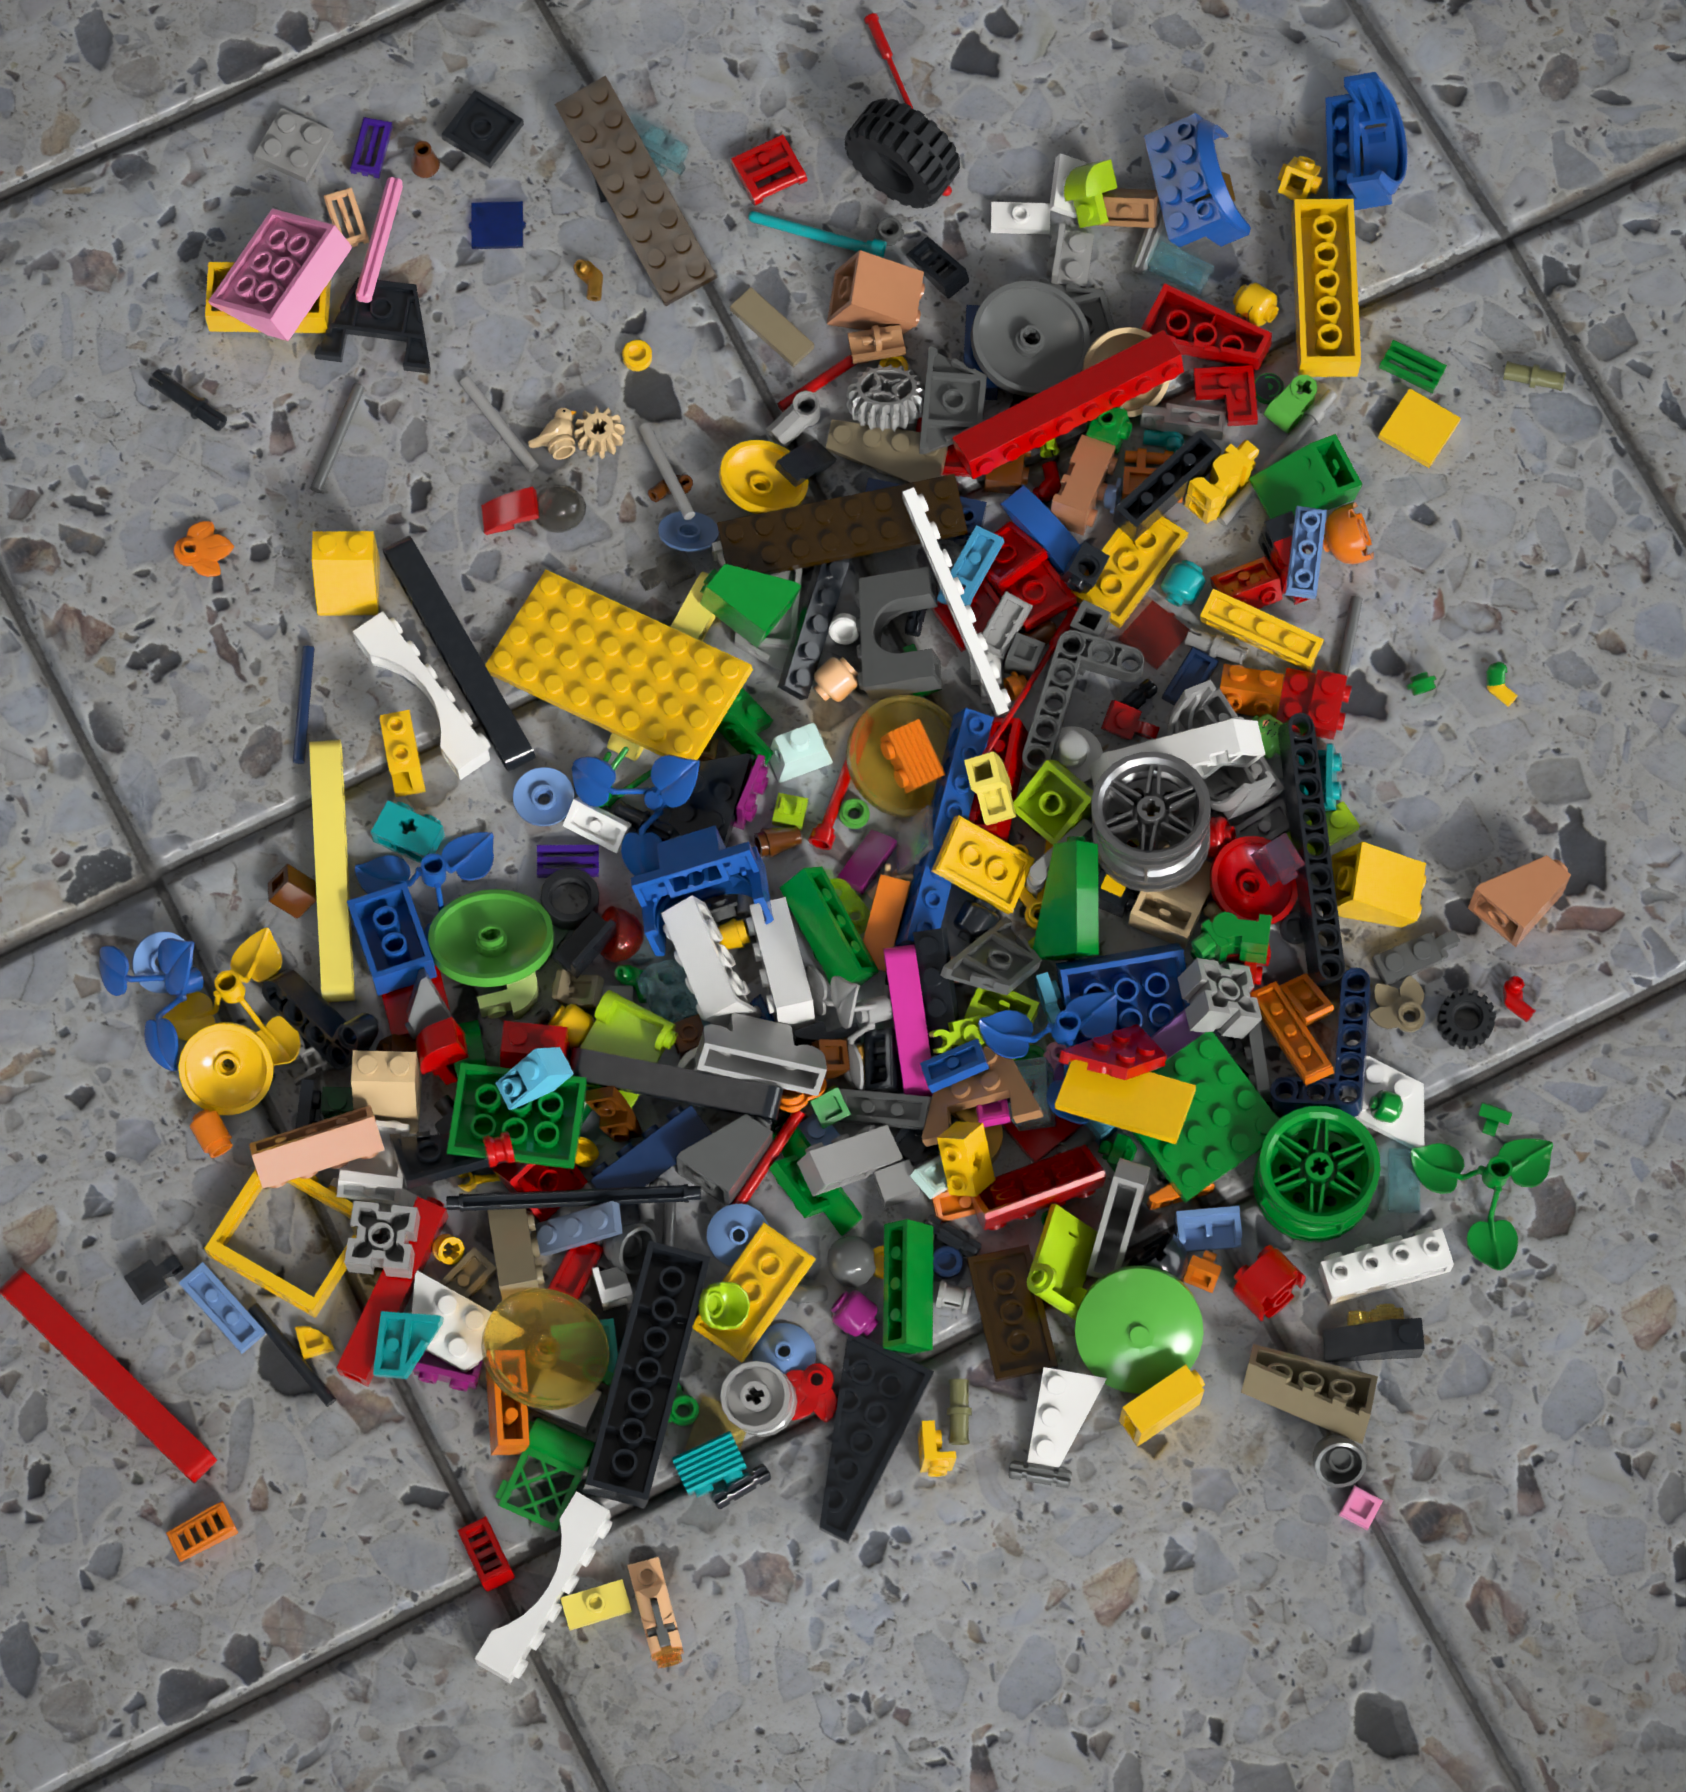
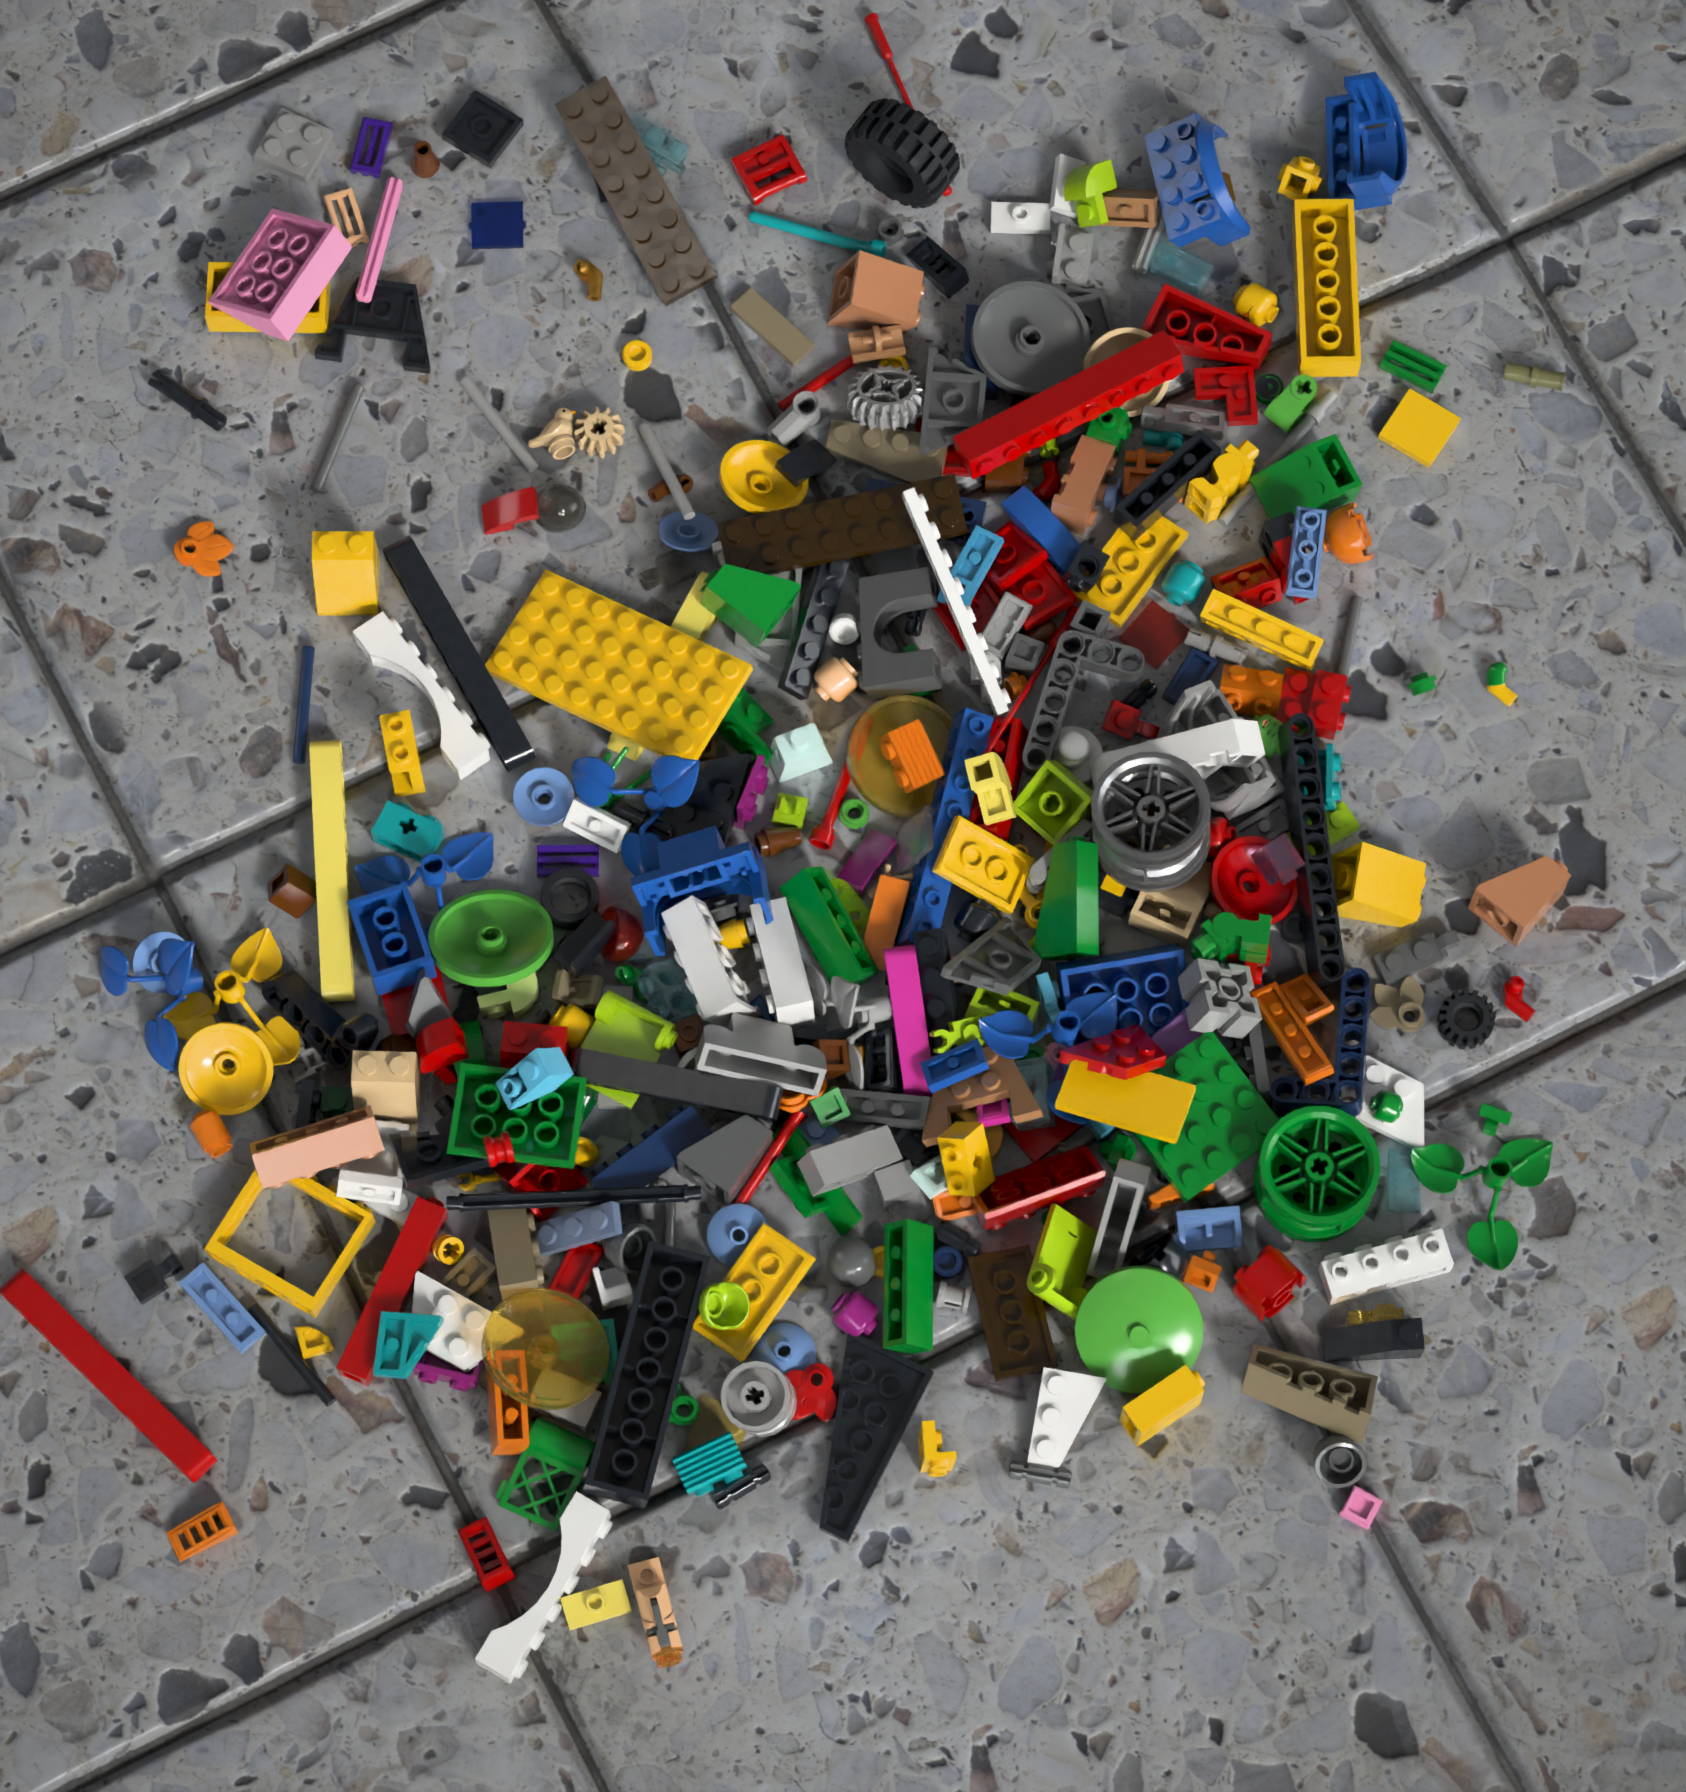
(371, 1224): light grey brick -> none
(615, 1113): reddish brown slope -> none
(959, 1411): olive pin -> none

